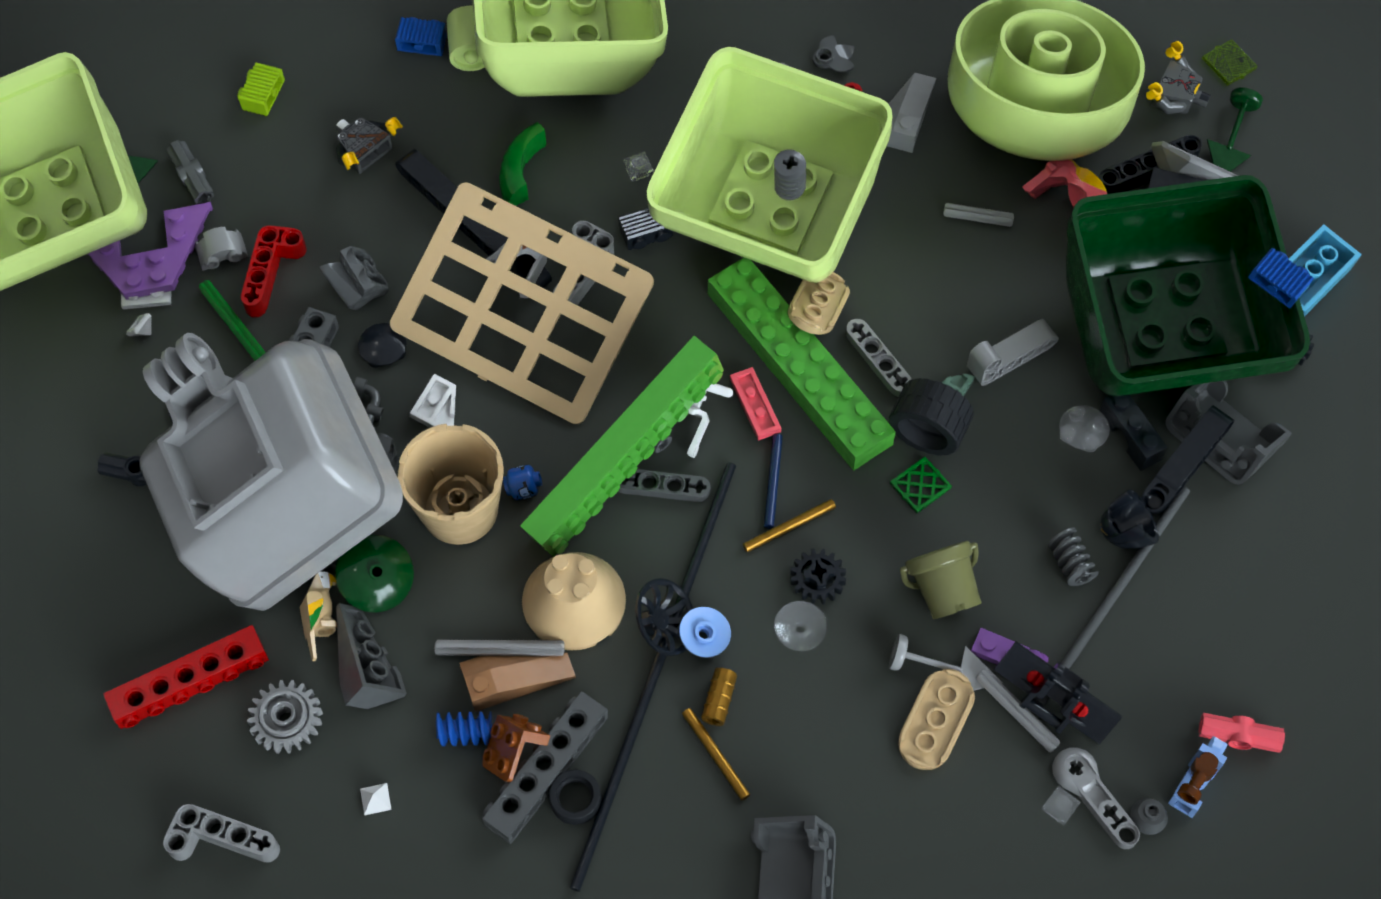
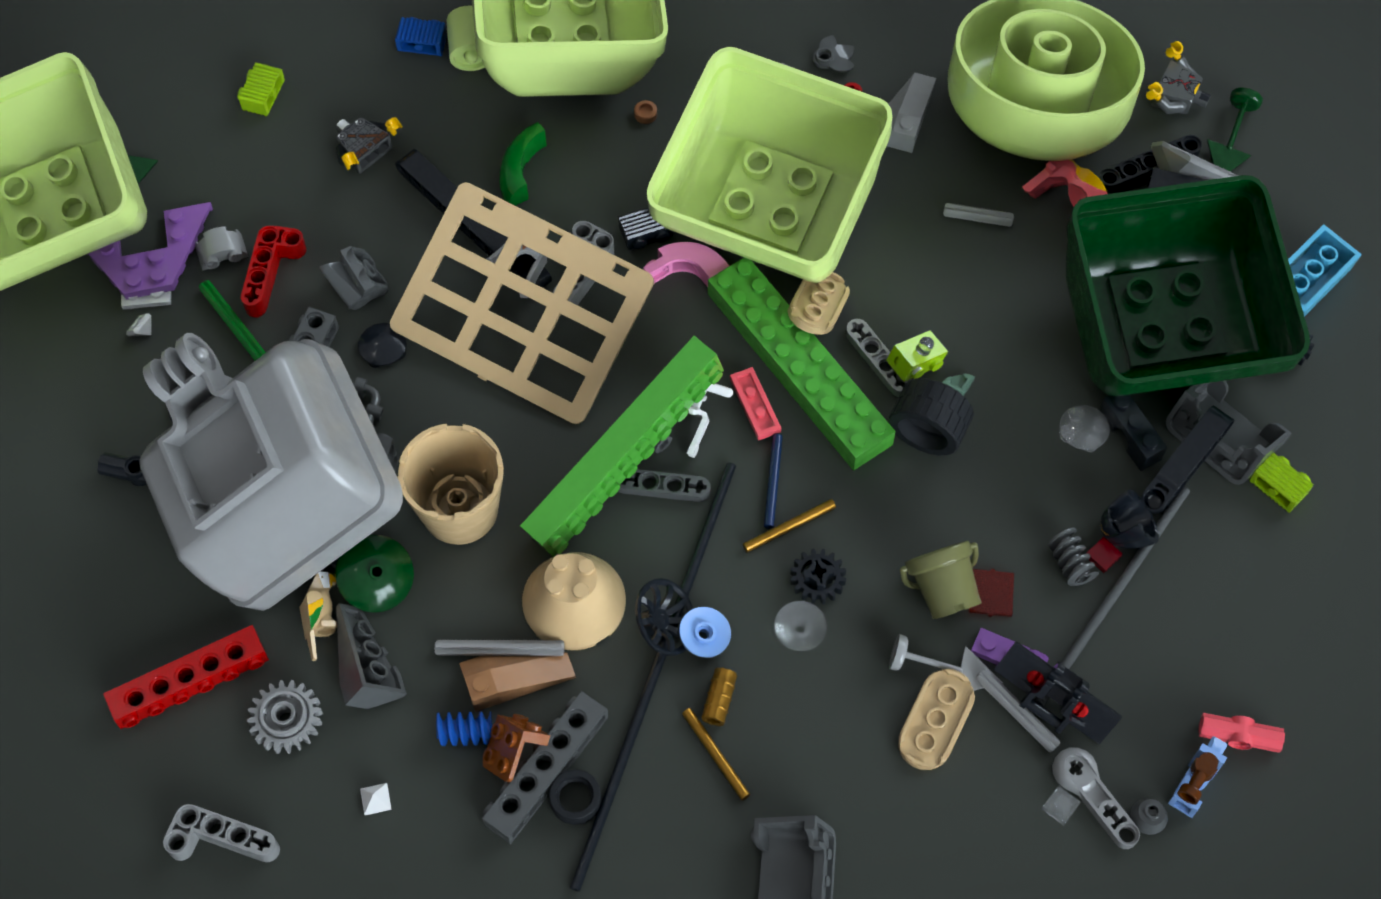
(190, 172): dark grey piece -> none
(436, 403): white wing -> none
(522, 482): blue head -> none
(638, 166): clear plate -> none
(645, 112): none -> nougat tile
(686, 258): none -> bright pink arch
(789, 174): dark grey piece -> none
(905, 495): green window -> none
(917, 356): none -> lime piece
(992, 362): light grey beam -> none
(995, 592): none -> clear red piece
(1104, 554): none -> dark red tile
(1229, 62): clear neon green piece -> none
(1281, 277): blue brick -> none
(1281, 482): none -> lime brick

